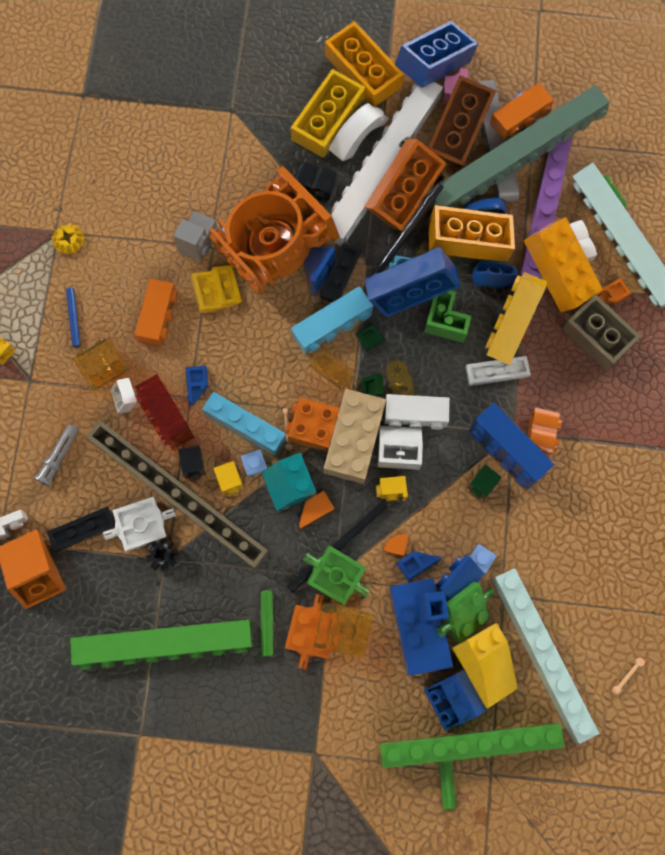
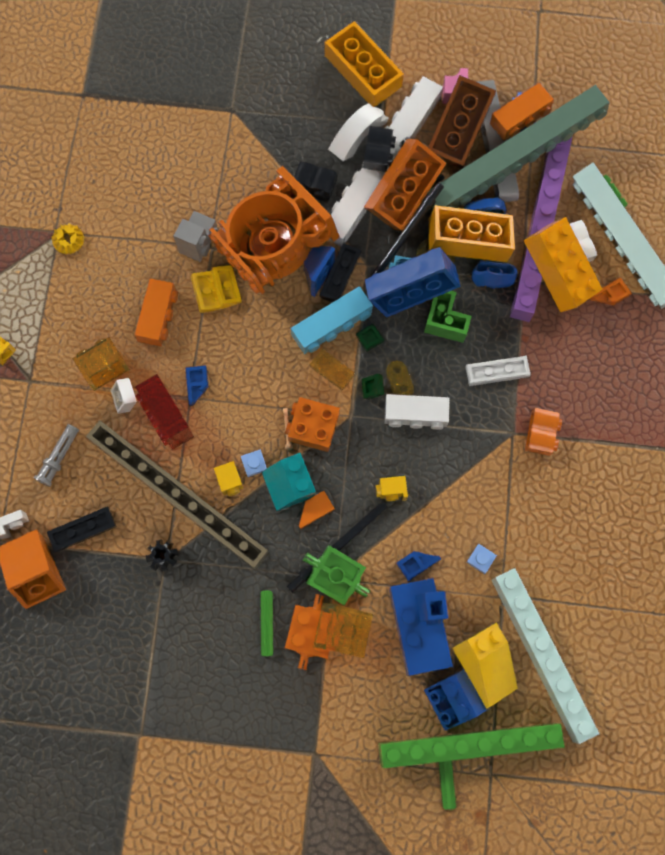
(73, 317): blue bar -> none
(139, 524): white plate -> none
(161, 643): bright green brick -> none
(192, 462): black brick -> none
(244, 424): medium azure brick -> none
(327, 112): yellow brick -> none
(354, 436): tan brick -> none
(378, 147): none -> black brick
(397, 545): orange tile -> none
(400, 447): white slope -> none
(436, 54): blue brick -> none
(462, 574): blue slope -> none
(466, 612): bright green plate -> none
(483, 483): dark green brick -> none
(510, 446): blue brick -> none
(518, 314): yellow brick -> none
(601, 332): dark tan brick -> none
(638, 663): light nougat hinge -> none

